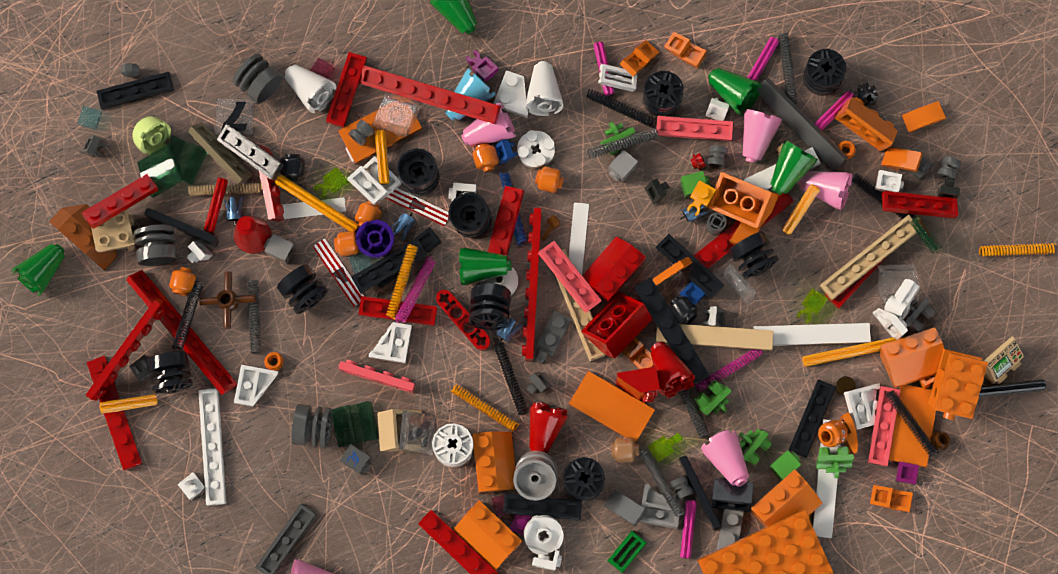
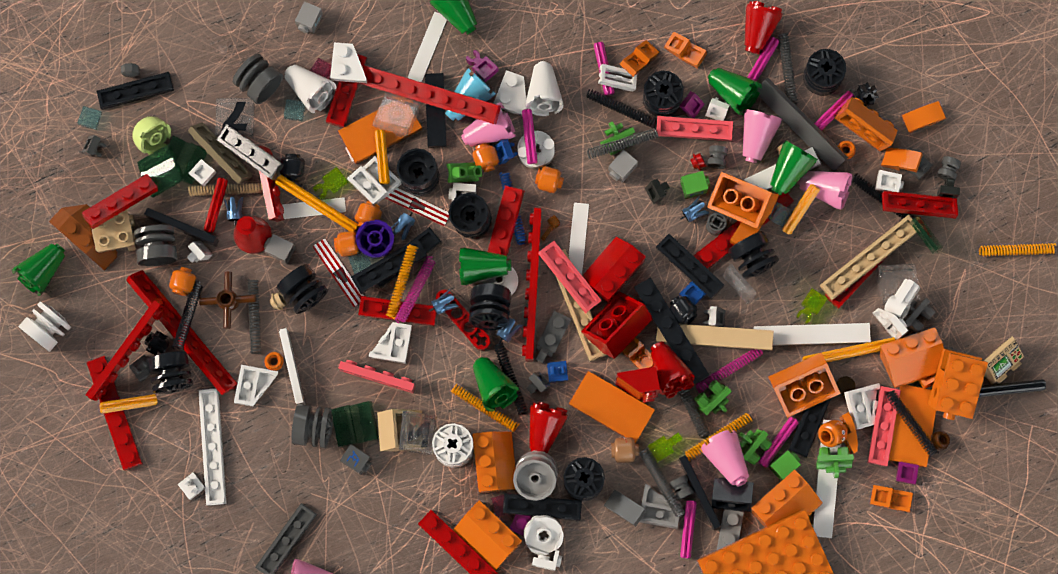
(45, 326): none -> white wheel
(156, 342): none -> black gear
(202, 172): none -> white tile
(277, 301): none -> tan plate
(292, 367): none -> white tile
(294, 110): none -> clear light blue tile
(308, 18): none -> light grey brick
(346, 64): none -> white wing
(361, 132): dark grey wheel -> none
(427, 47): none -> white sticker
(435, 116): none -> black tile
(438, 304): none -> flat silver piece
(463, 172): none -> bright green hips
(494, 385): none -> green cone
(529, 136): none -> dark pink axle
(557, 371): none -> blue tile
(616, 564): green tile -> none
(672, 270): orange tile -> none
(692, 105): none -> magenta plate
(701, 195): light orange plate -> none
(725, 427): none -> light orange piece
(759, 25): none -> red cone
(778, 442): none -> dark pink axle
(780, 214): none -> clear light blue tile
(804, 385): none -> orange slope

